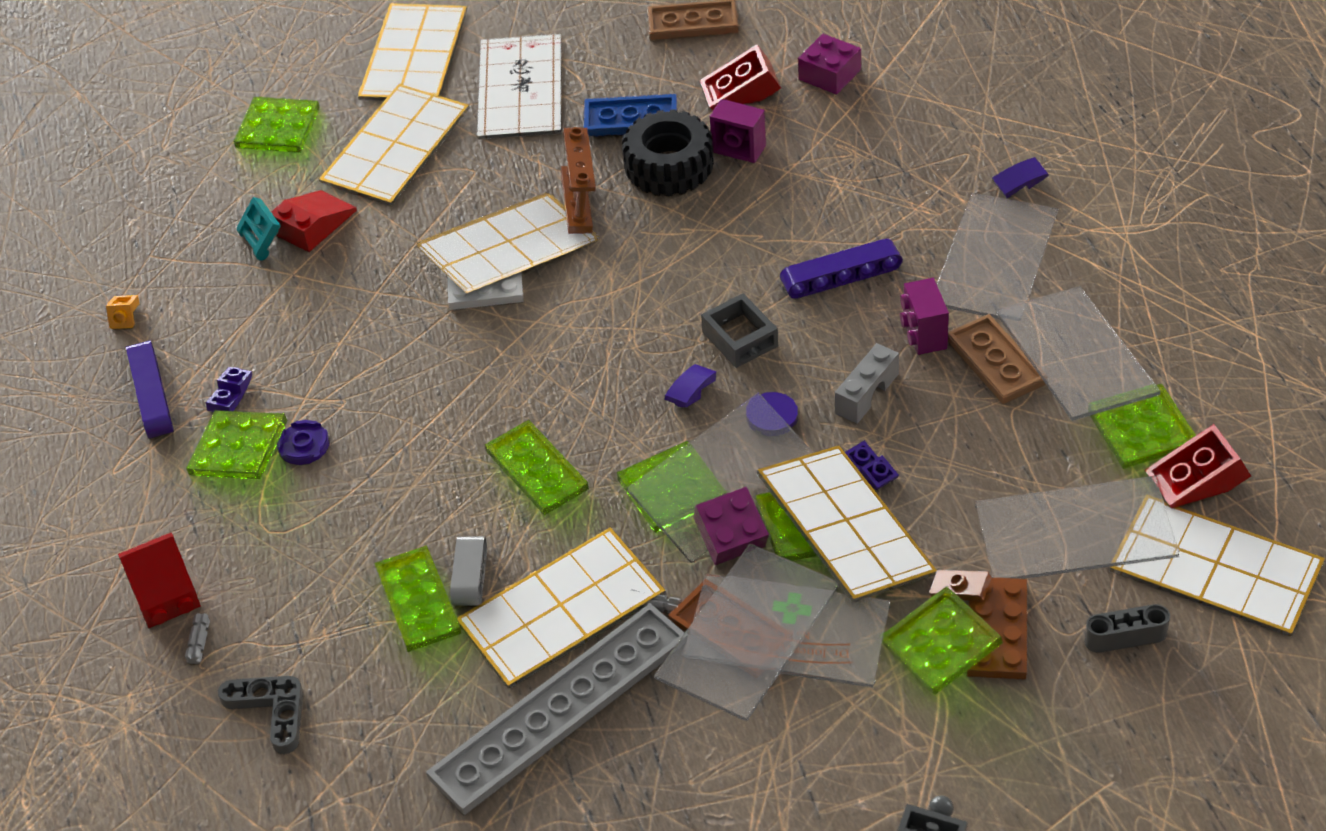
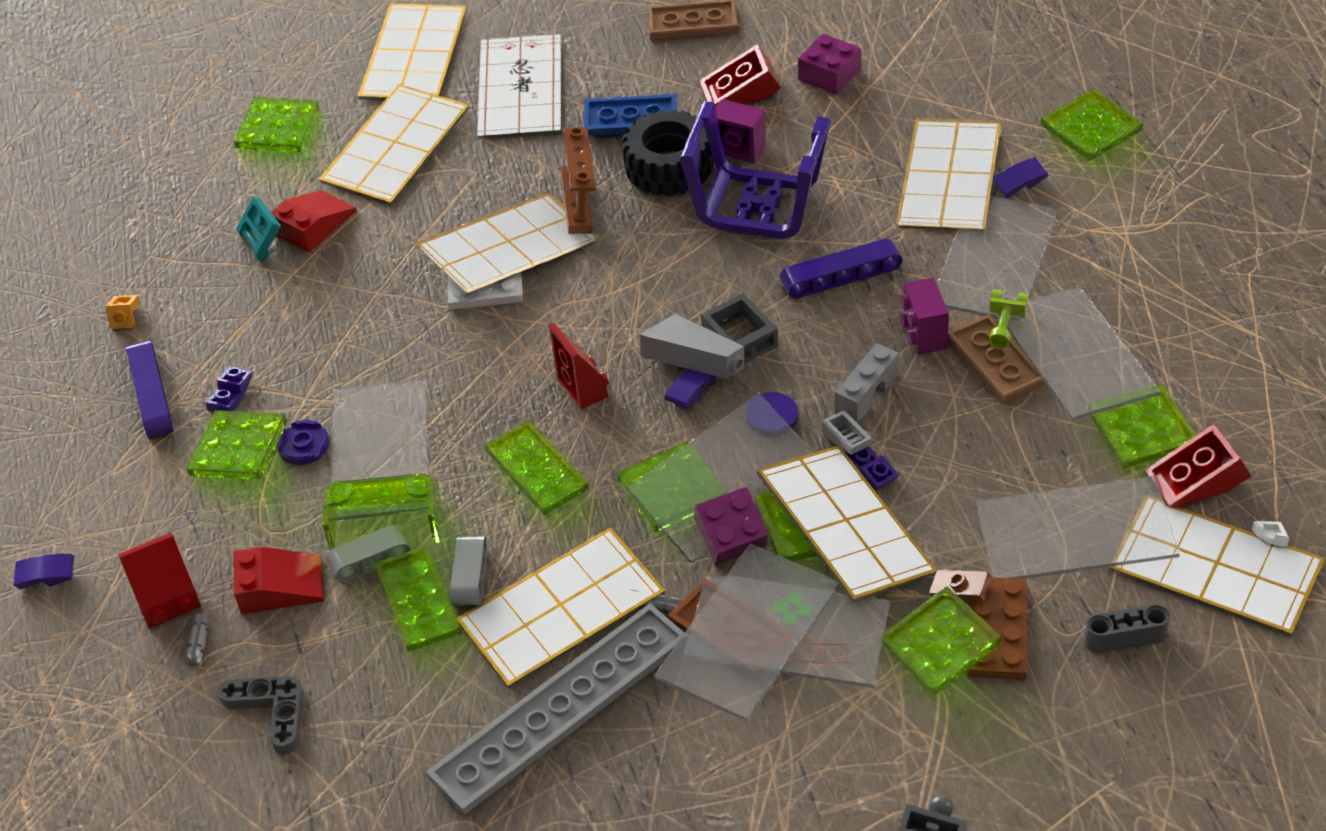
(49, 569): none -> dark purple slope
(276, 579): none -> red slope
(359, 555): none -> light grey beam
(377, 493): none -> clear neon green windscreen
(379, 434): none -> clear piece
(577, 370): none -> red slope
(692, 347): none -> light grey slope
(707, 208): none -> dark purple windscreen
(842, 428): none -> light grey slope
(949, 173): none -> clear piece
(1000, 336): none -> lime bar
(1091, 124): none -> clear neon green plate
(1271, 532): none -> white tile

